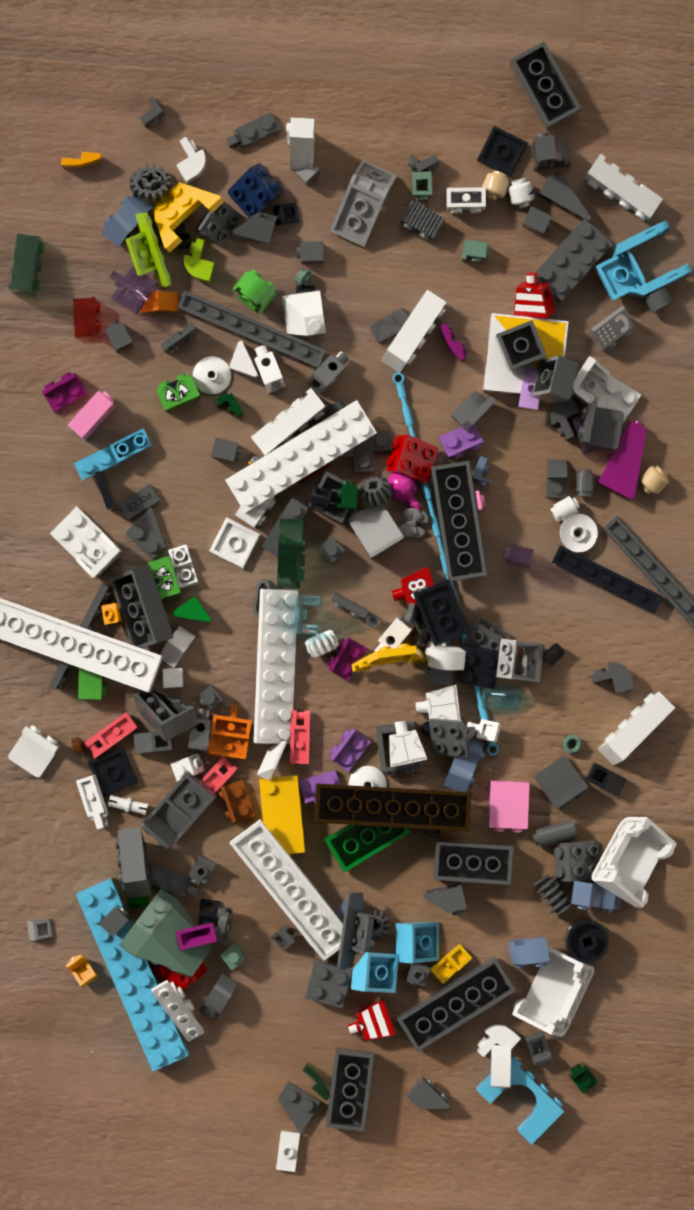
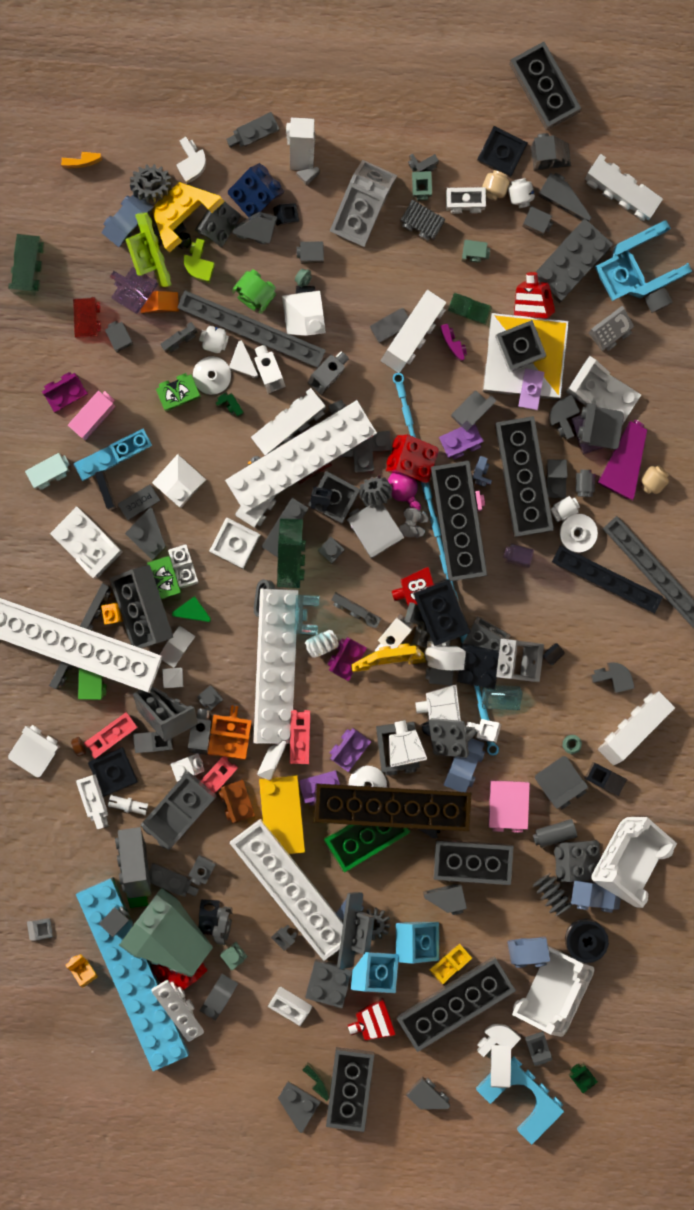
(48, 470): none -> light aqua brick
(152, 117): dark grey bracket -> none
(179, 481): none -> white slope
(196, 936): magenta slope -> none
(214, 339): none -> white head
(225, 450): dark grey brick -> none
(288, 1151): white plate -> none
(290, 1006): none -> white slope
(347, 495): dark green brick -> none
(418, 974): dark grey bracket -> none
(469, 308): none -> clear green slope
(524, 476): none -> dark grey brick
(555, 379): dark grey brick -> none

